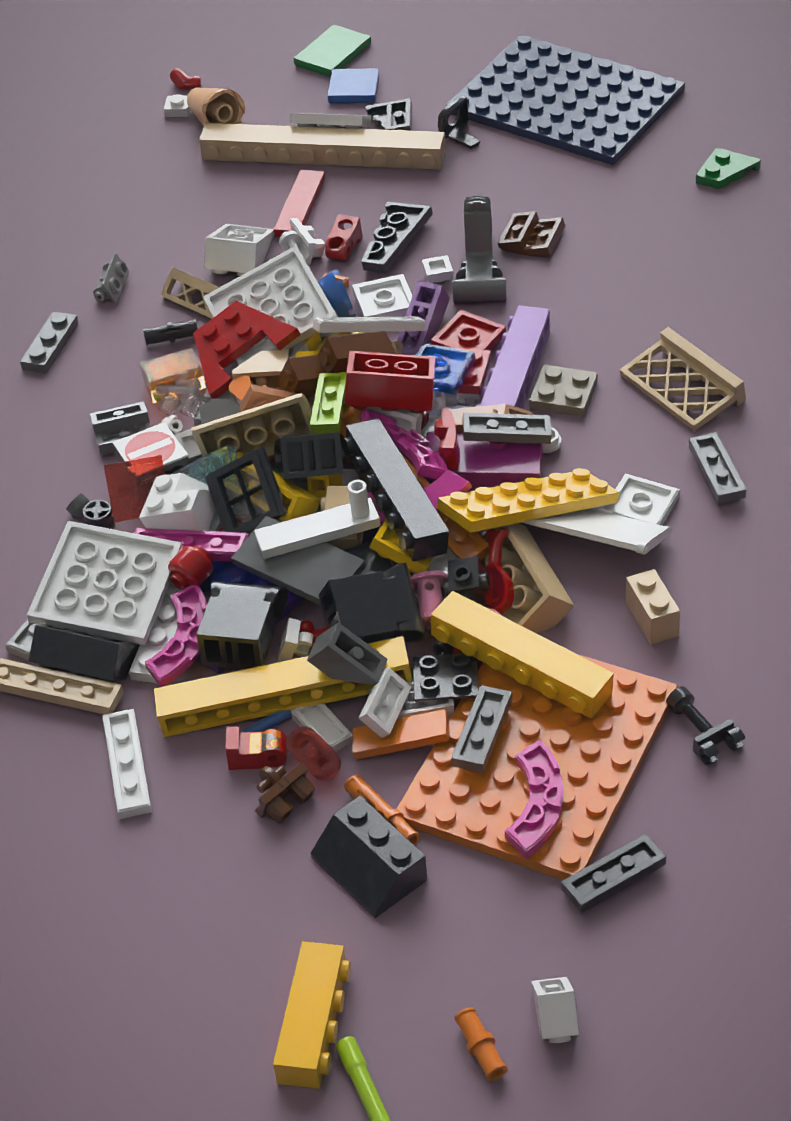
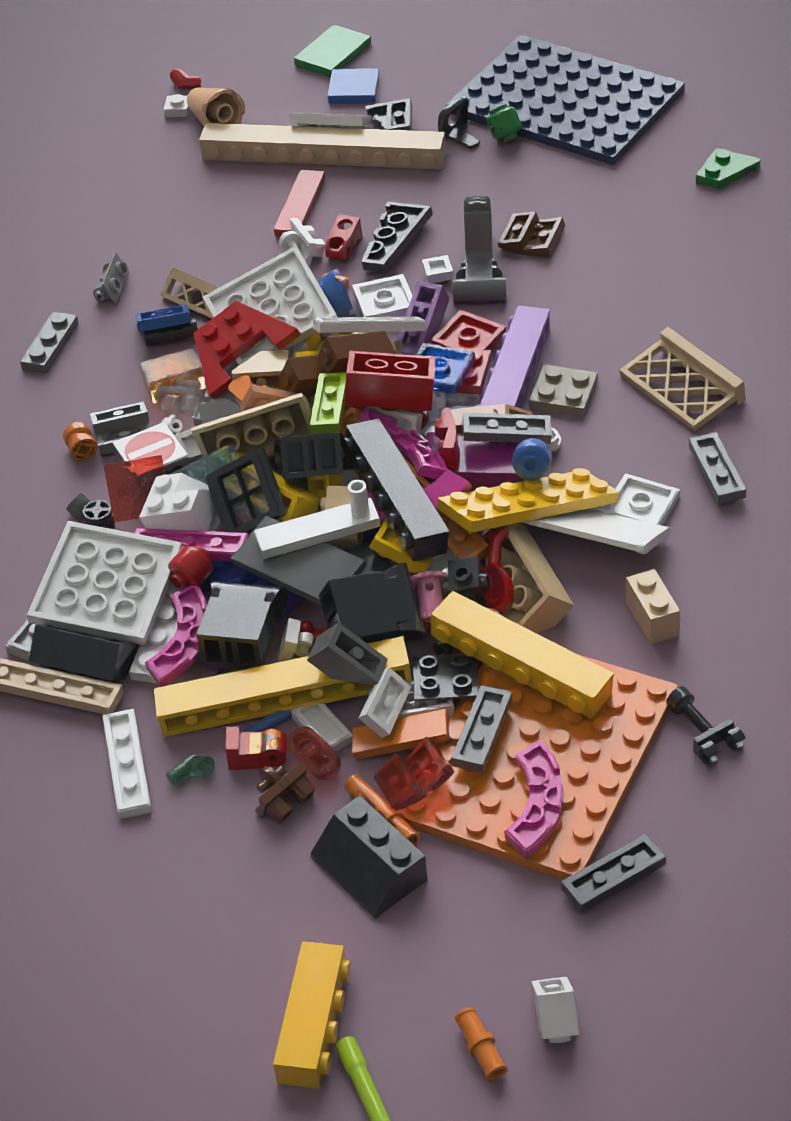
(80, 441): none -> orange wheel
(162, 318): none -> blue tile
(191, 767): none -> clear green arm
(237, 248): white slope -> none
(415, 777): none -> clear red slope
(504, 123): none -> green head
(531, 459): none -> blue head

